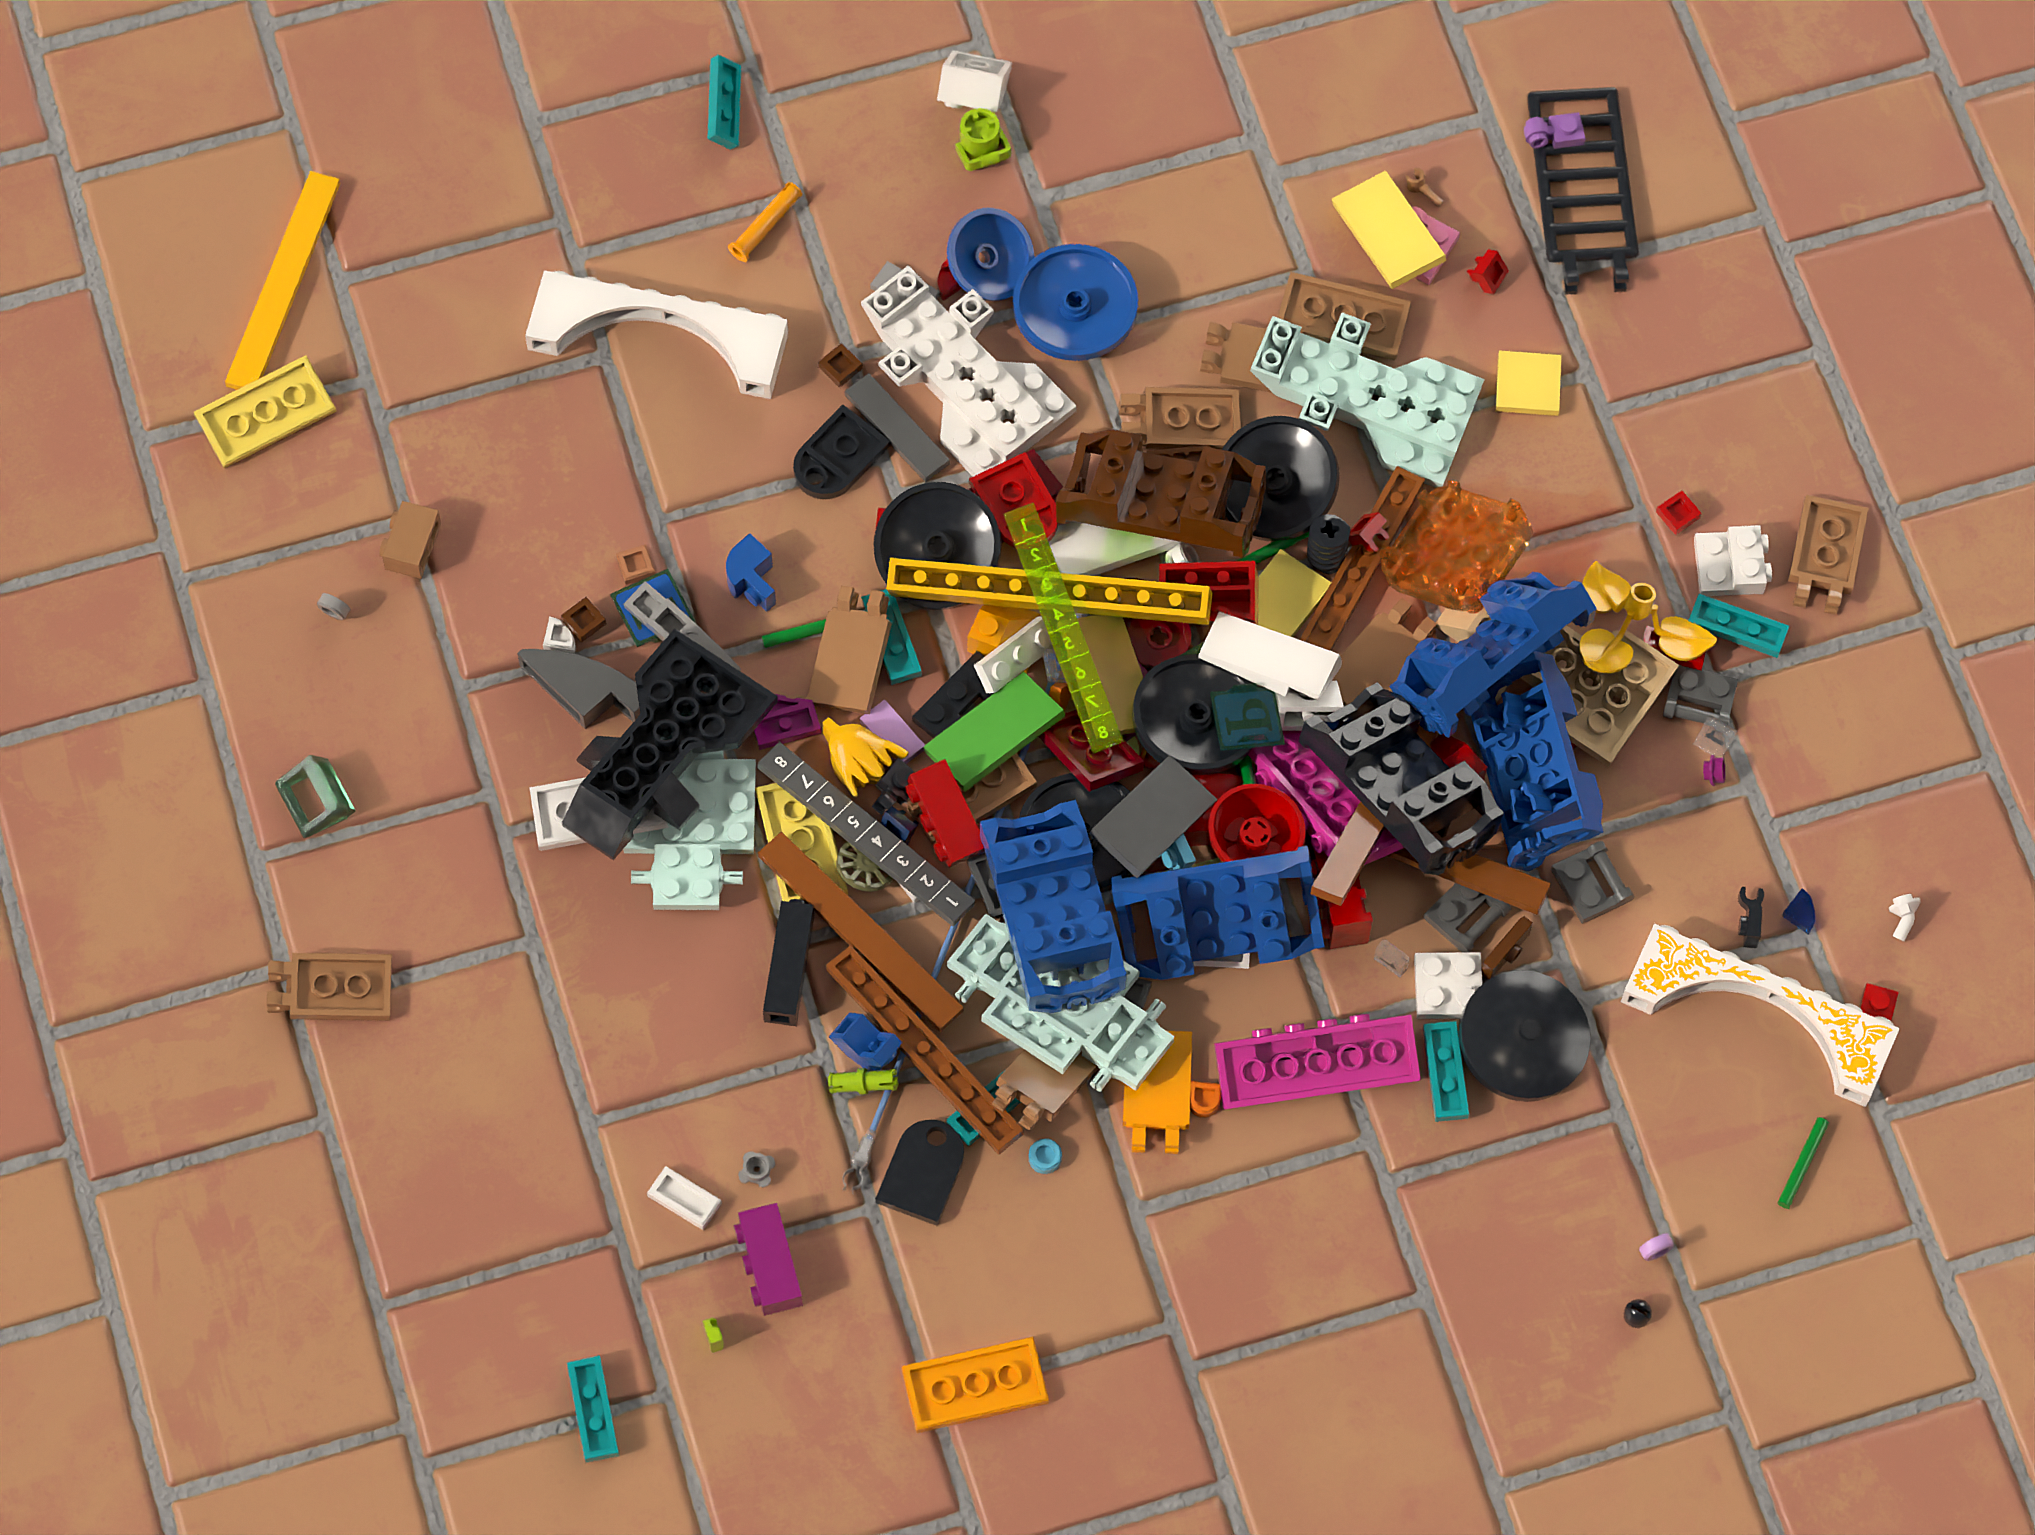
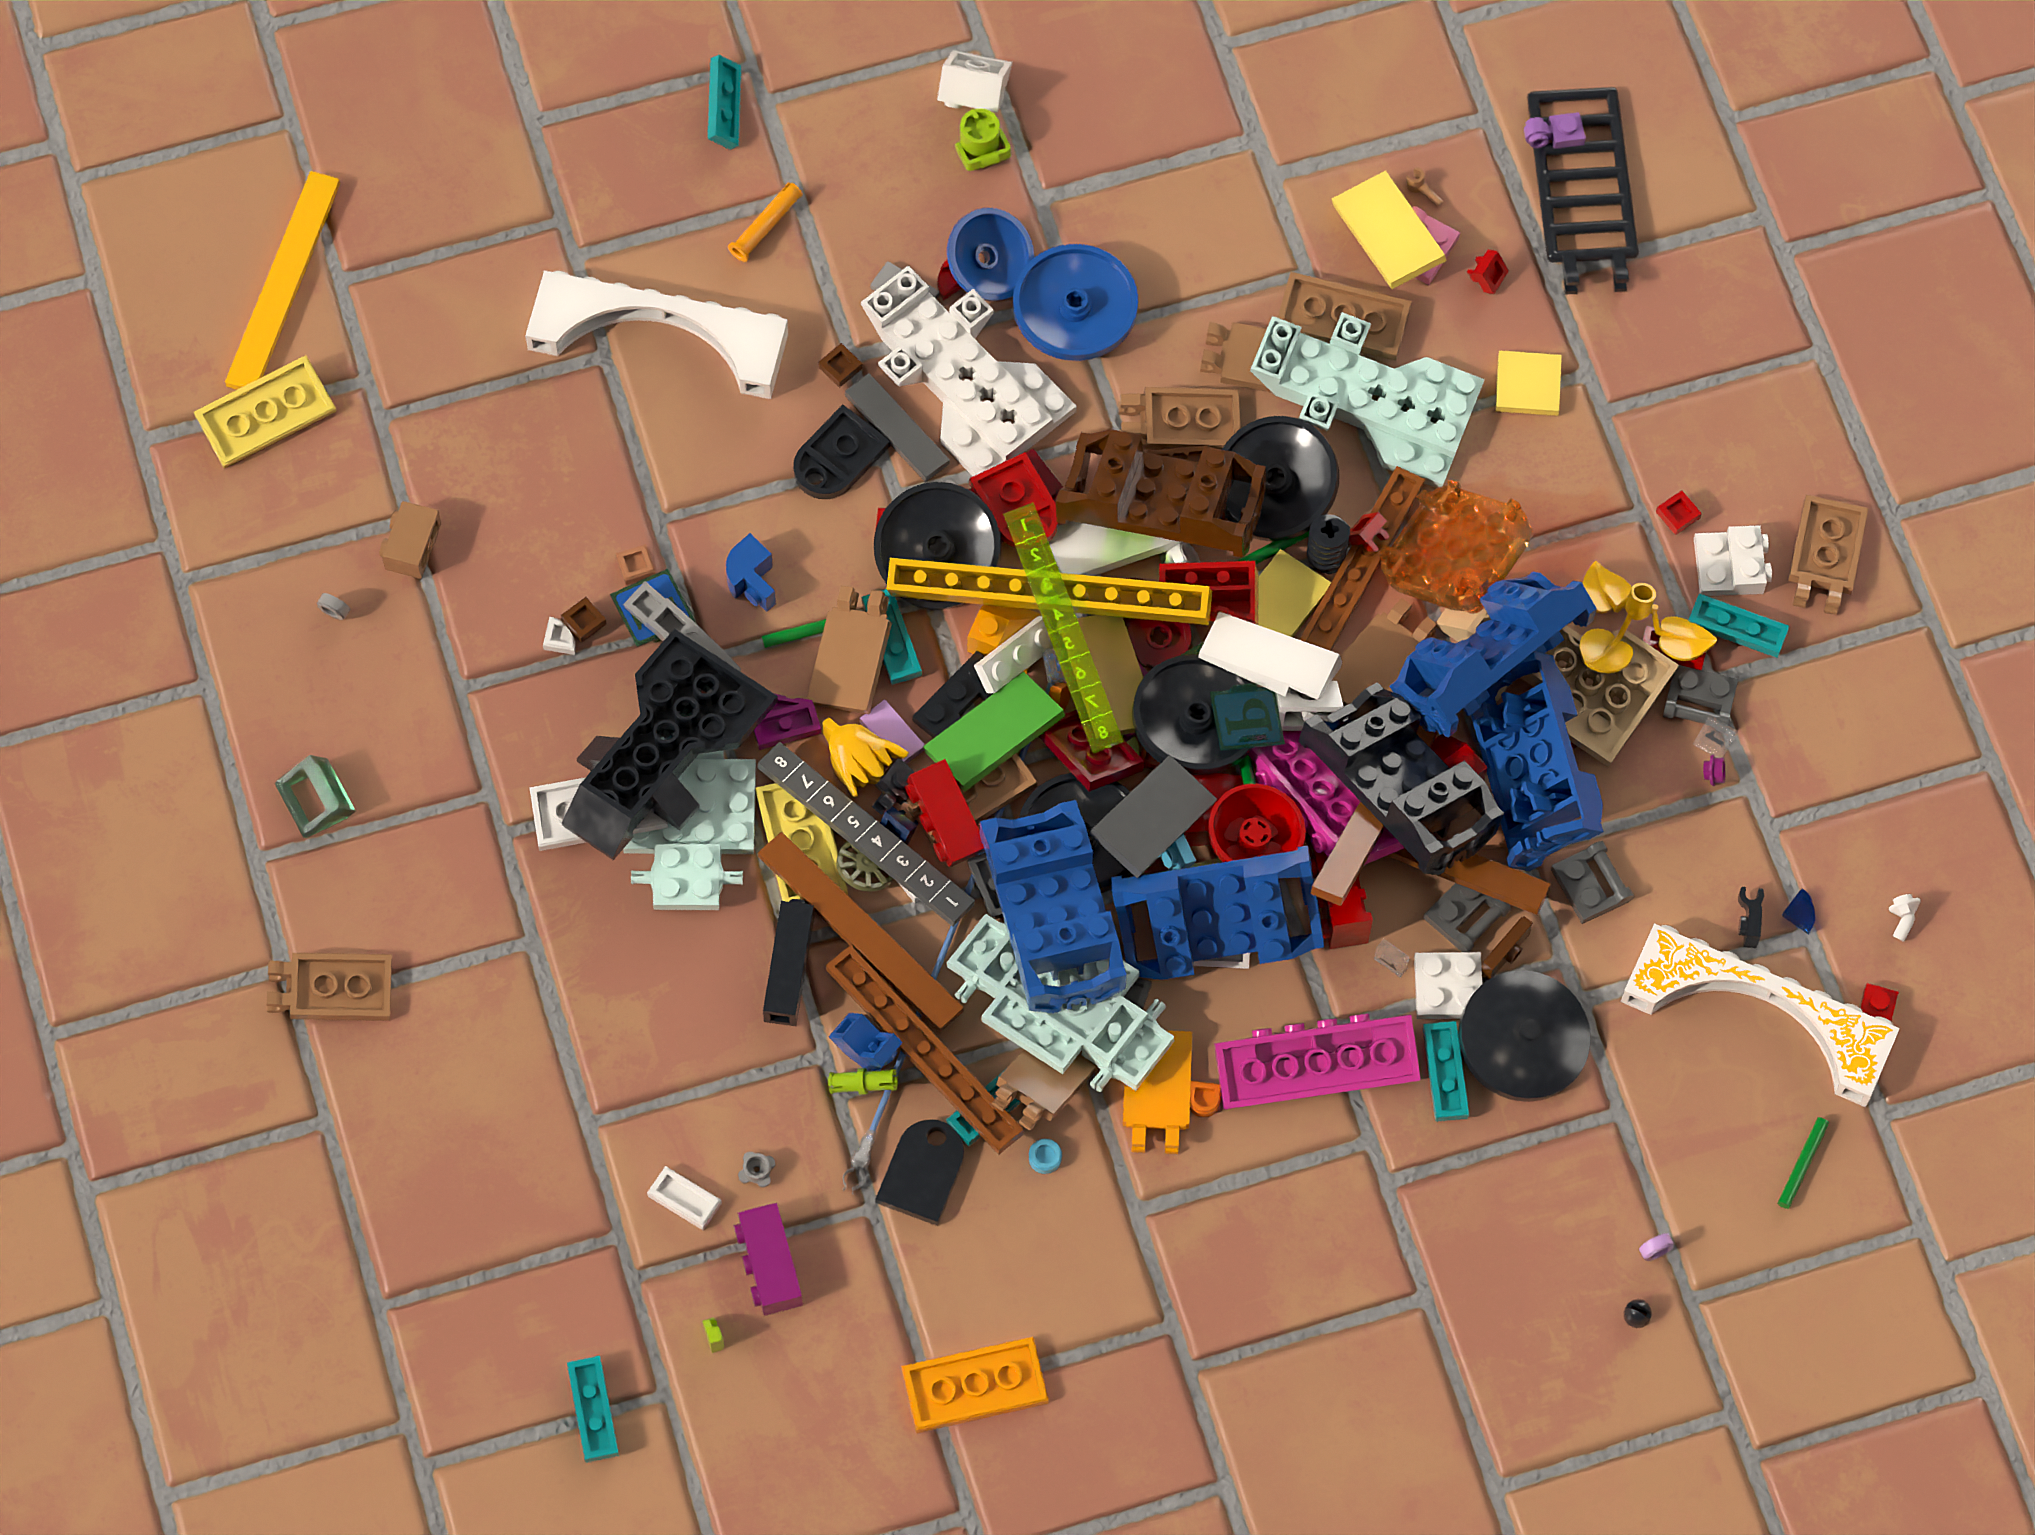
(581, 684): dark grey slope -> none

